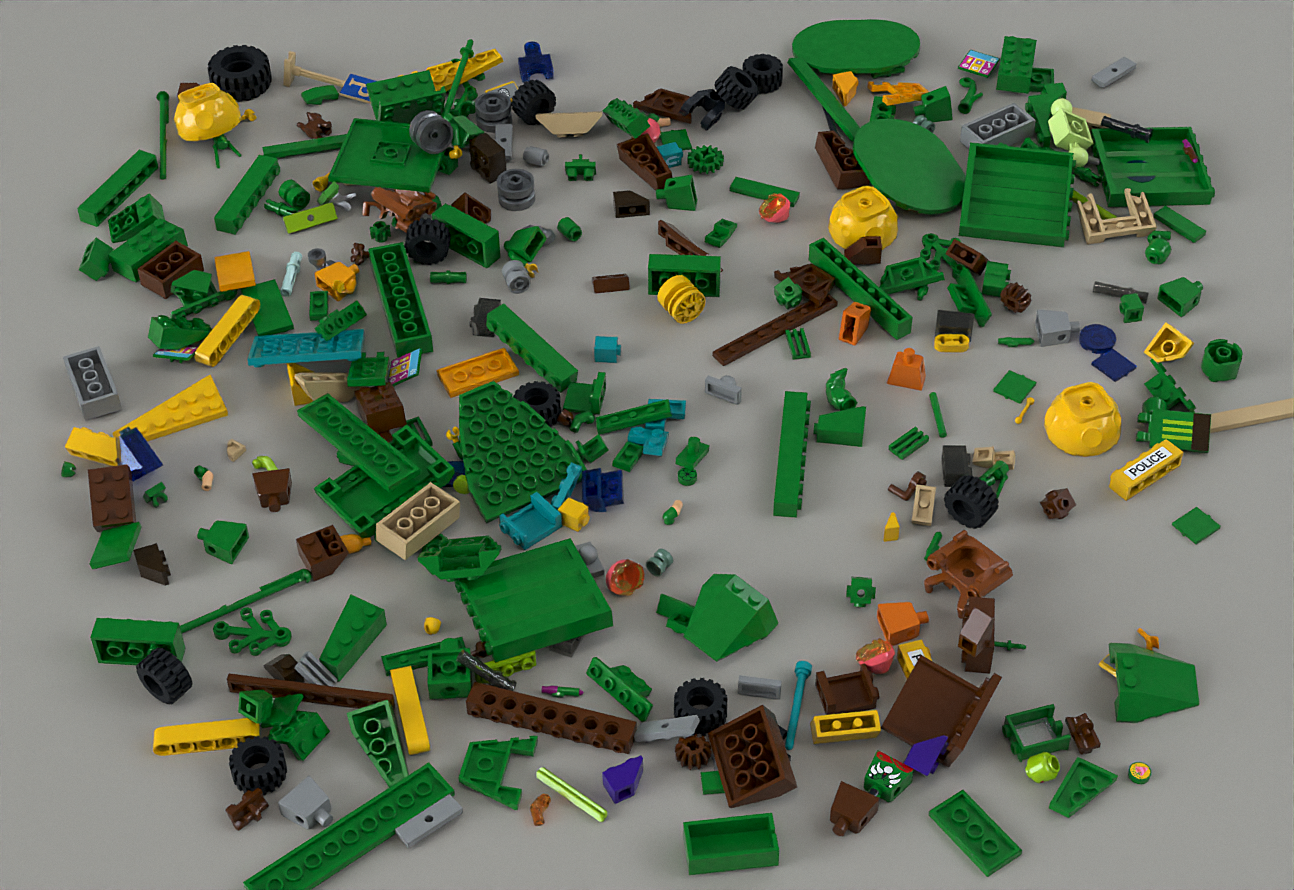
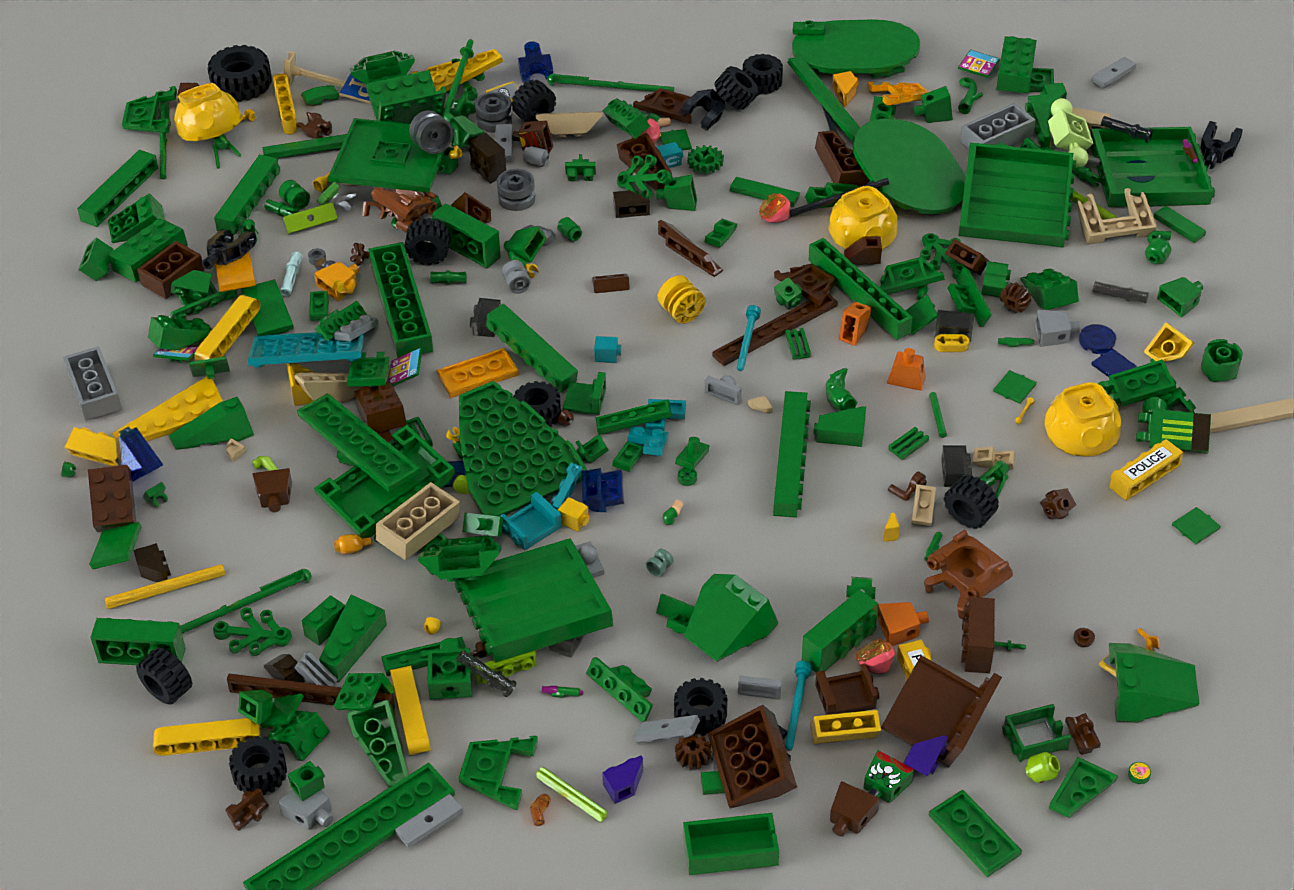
(142, 112): none -> green wing
(164, 586): none -> yellow axle
(205, 476): arm -> none
(209, 367): none -> green piece
(215, 425): none -> green wedge
(223, 250): none -> black piece
(224, 539): green torso -> none
(249, 225): none -> green piece
(285, 104): none -> yellow beam
(300, 781): none -> green brick
(322, 552): reddish brown slope -> none
(322, 620): none -> green brick
(356, 328): none -> light grey tile
(360, 690): none -> green bracket
(380, 231): green gear -> none
(382, 66): none -> green wedge
(482, 524): none -> green tile
(516, 707): reddish brown brick -> none
(535, 135): none -> reddish brown torso
(583, 417): green arm -> none
(584, 81): none -> green bar
(625, 577): clear yellow hair -> none
(626, 178): none -> green plant
(700, 270): green brick -> none
(752, 313): none -> teal piece
(761, 404): none -> tan tile
(808, 28): none -> green plate
(818, 193): none -> green slope
(833, 199): none -> black bar
(840, 631): none -> green brick
(922, 121): sand green wheel -> none
(922, 313): none -> green piece
(976, 631): reddish brown slope -> none
(1051, 288): none -> green slope
(1084, 637): none -> reddish brown plate
(1131, 308): green brick -> none
(1139, 383): none -> green tile
(1217, 150): none -> black piece

